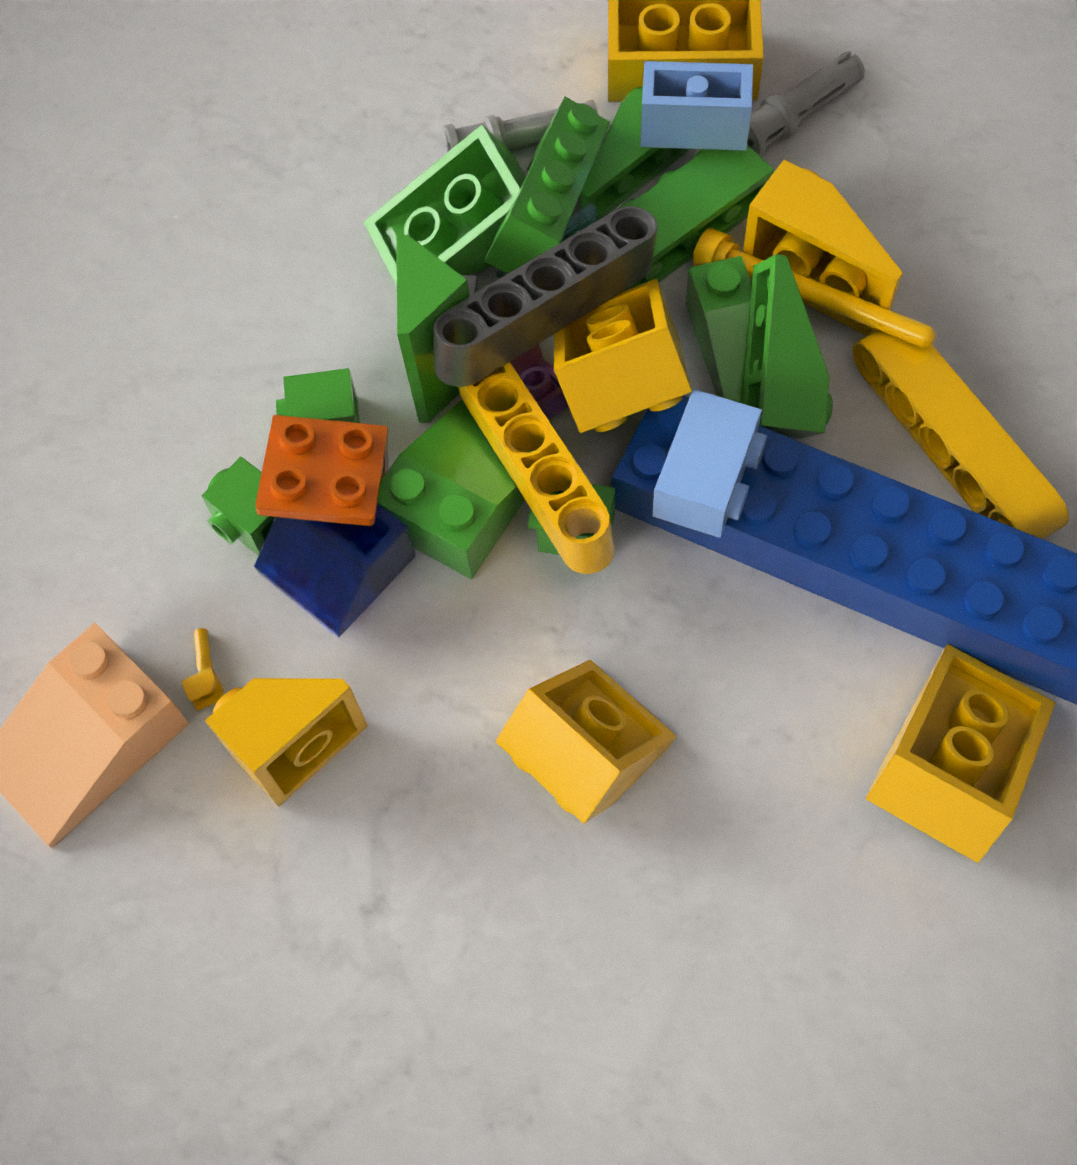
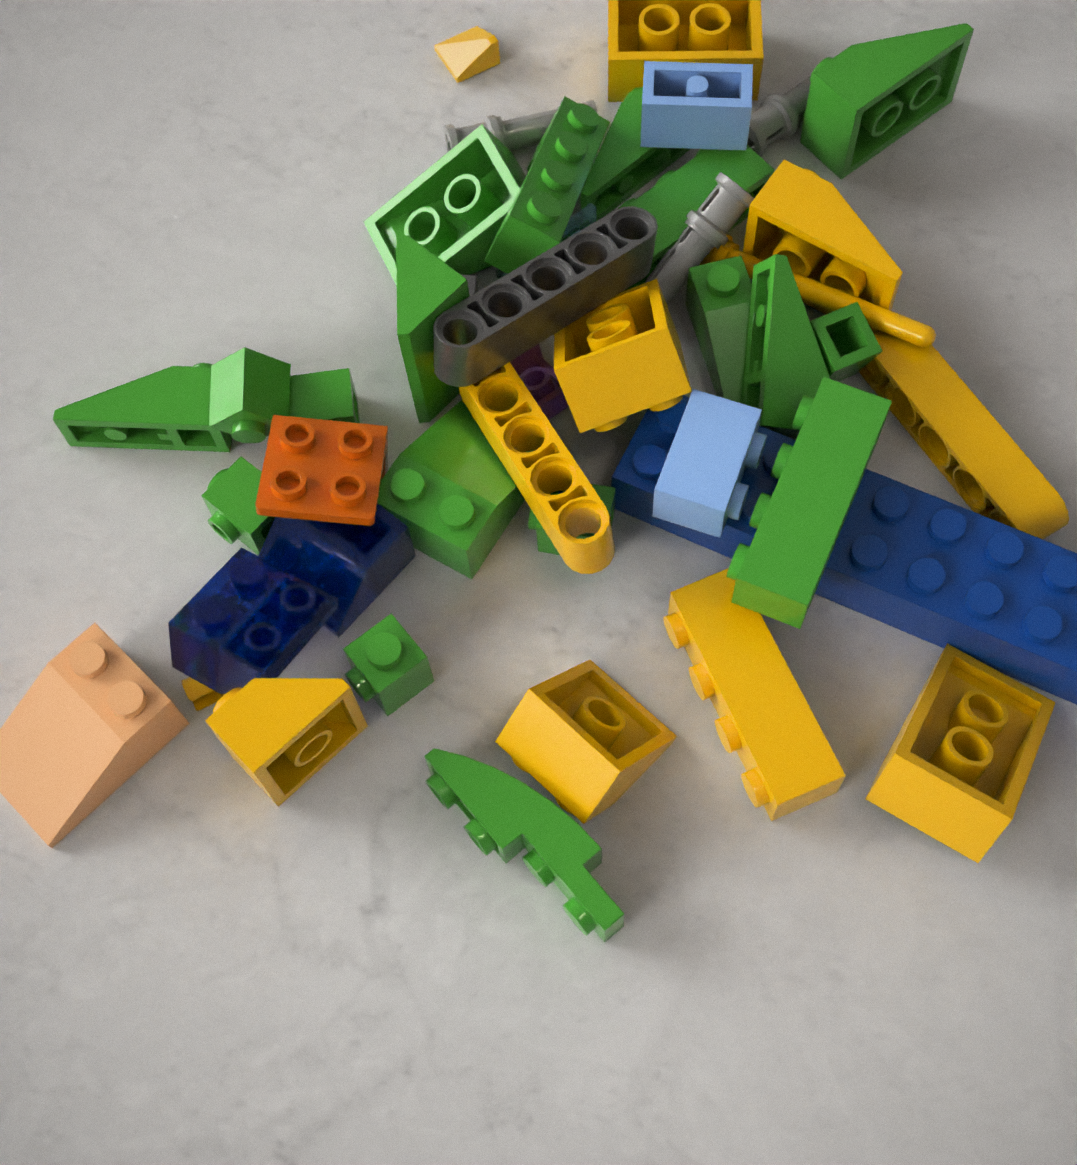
(148, 413): none -> bright green slope
(246, 623): none -> clear blue slope
(247, 393): none -> bright green brick
(387, 665): none -> bright green brick
(469, 53): none -> yellow slope
(515, 817): none -> bright green slope
(704, 231): none -> light grey pin
(754, 696): none -> yellow brick
(809, 502): none -> bright green brick
(845, 341): none -> bright green brick
(880, 93): none -> bright green slope

